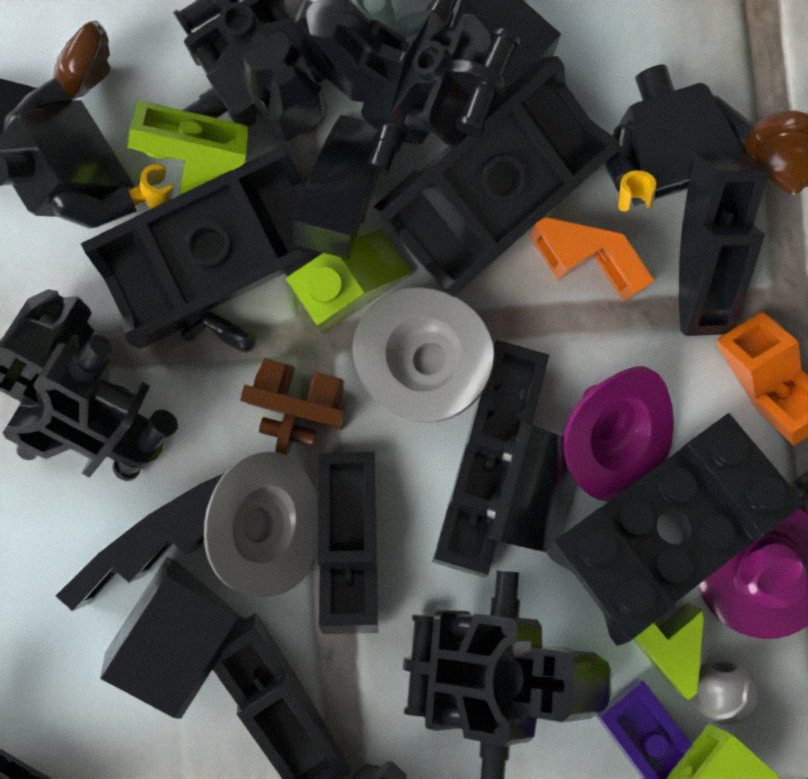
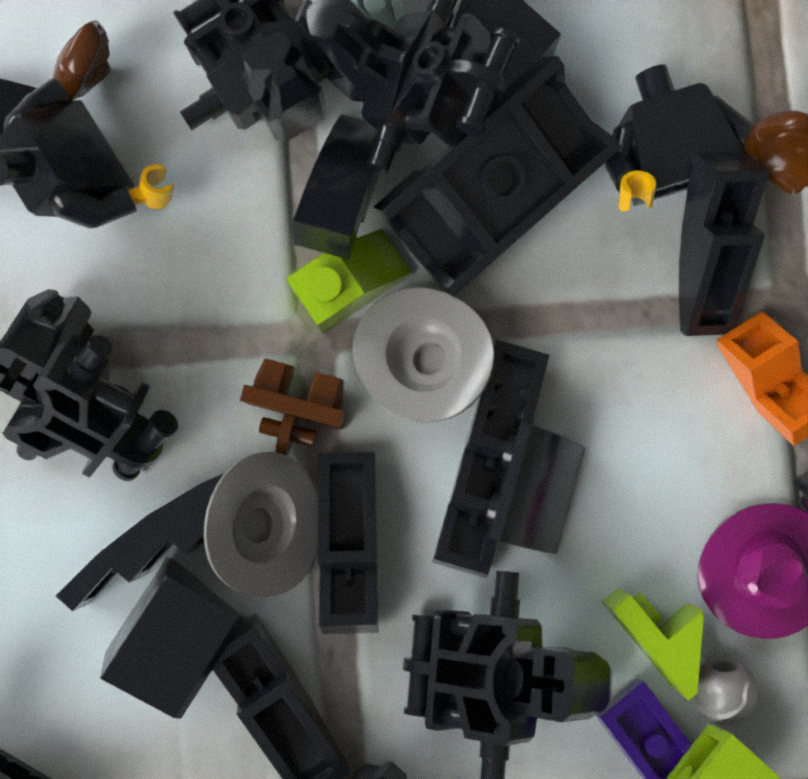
(153, 257): black piece -> none
(202, 142): lime slope -> none
(227, 331): black piece -> none
(571, 245): orange slope -> none
(619, 432): magenta hat -> none
(719, 494): black piece -> none

